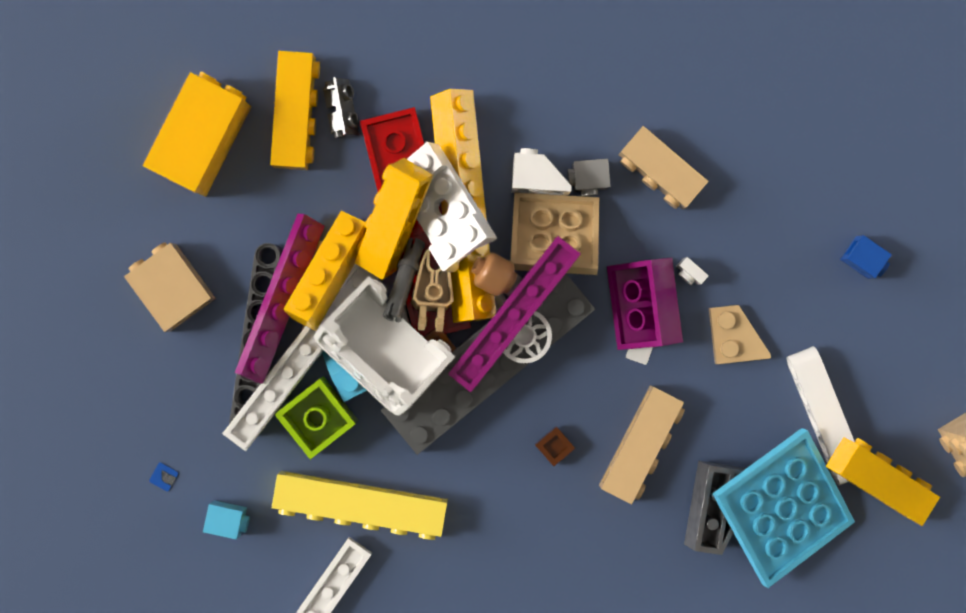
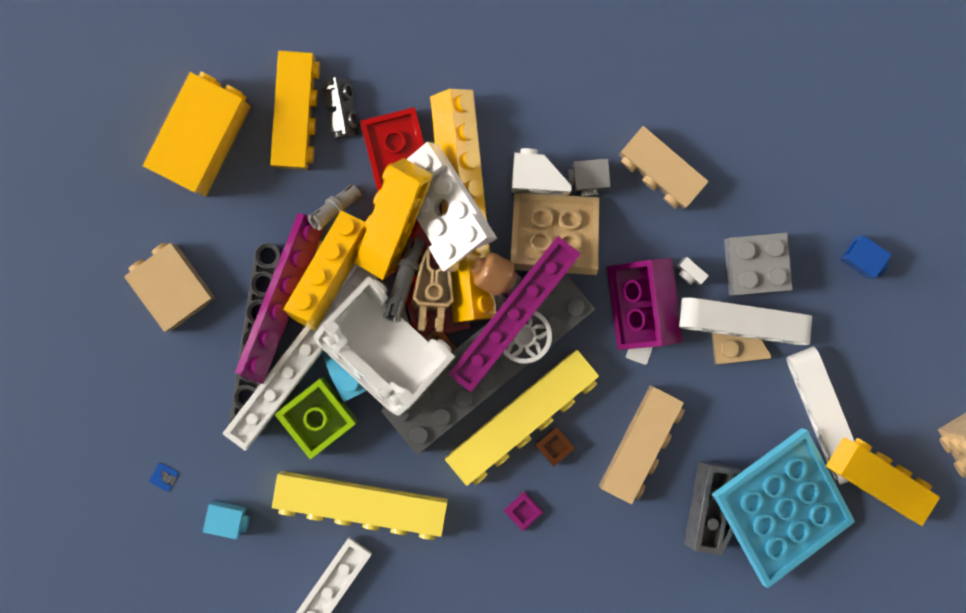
(333, 206): none -> light grey pin
(522, 417): none -> light yellow brick
(523, 511): none -> magenta tile
(745, 321): none -> white beam
(758, 264): none -> light grey brick

